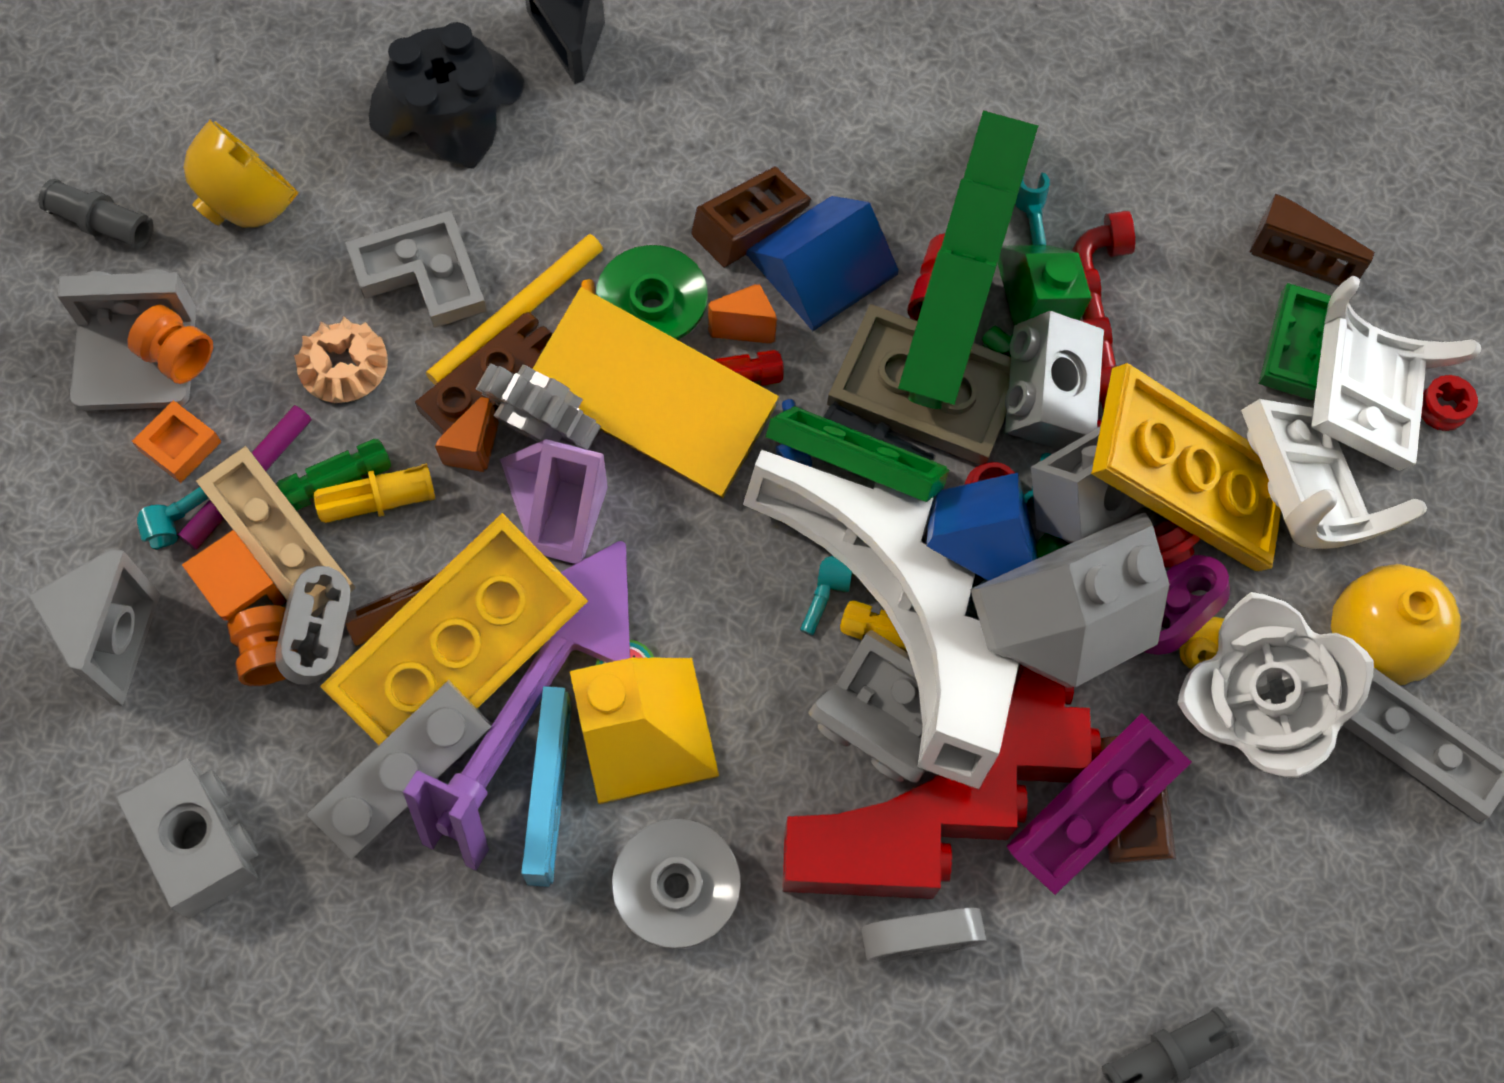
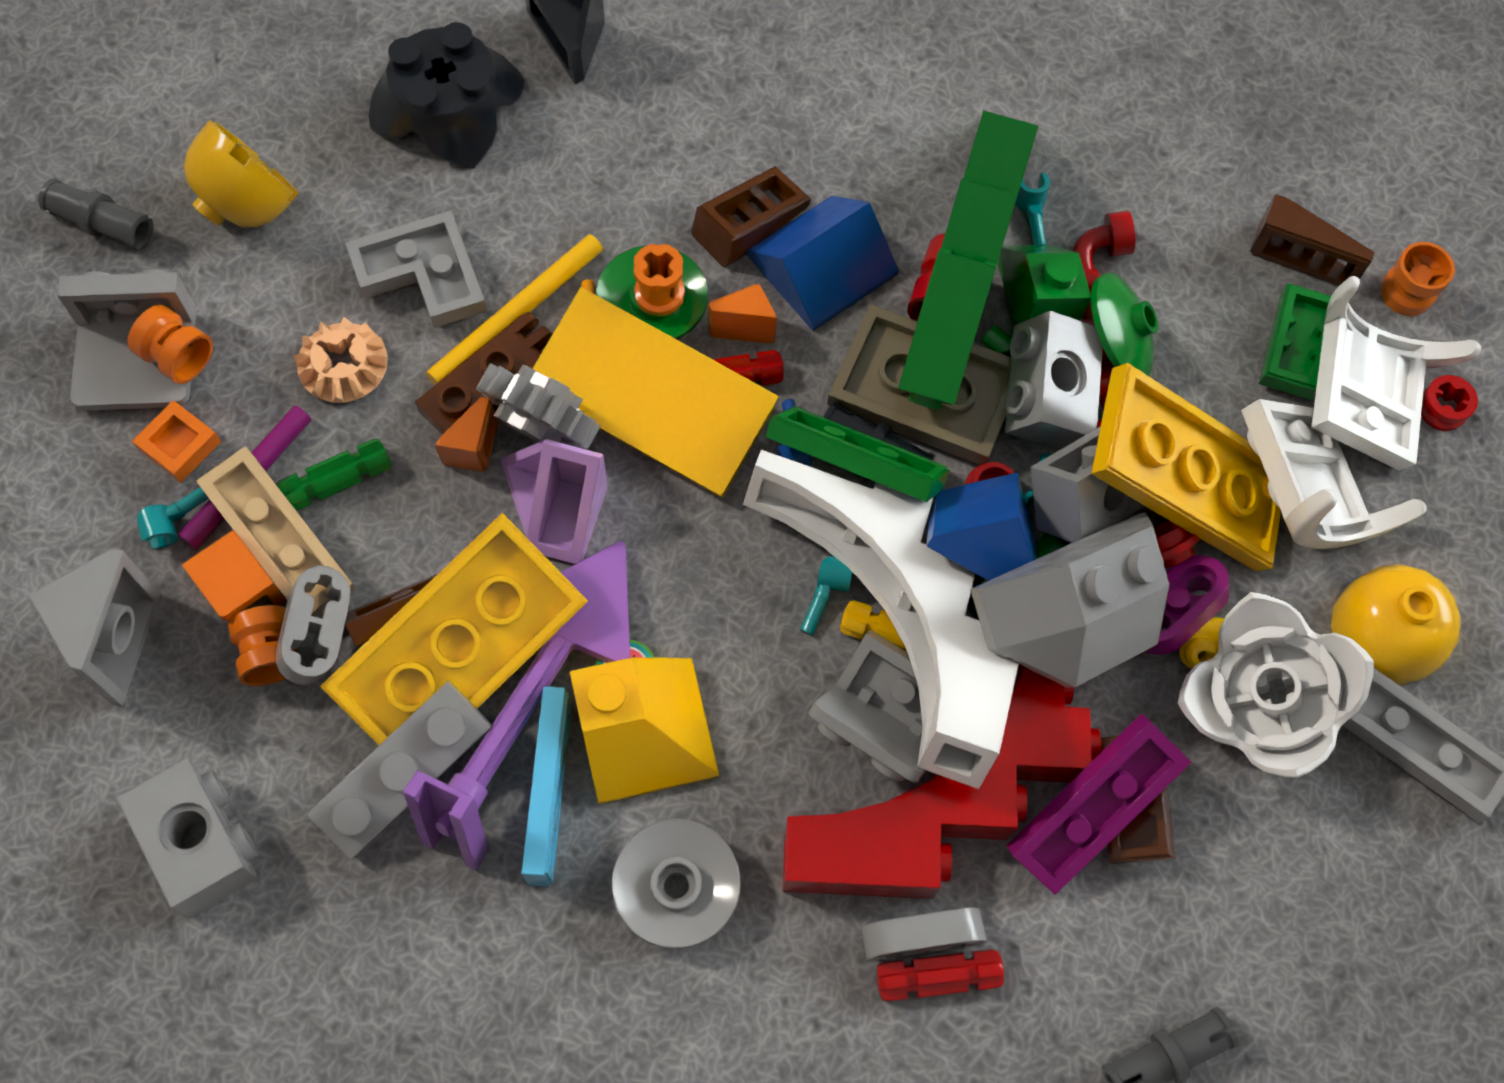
(374, 494): yellow axle -> none
(658, 278): none -> orange bush
(940, 975): none -> red axle
(1123, 323): none -> green dish
(1417, 278): none -> orange wheel

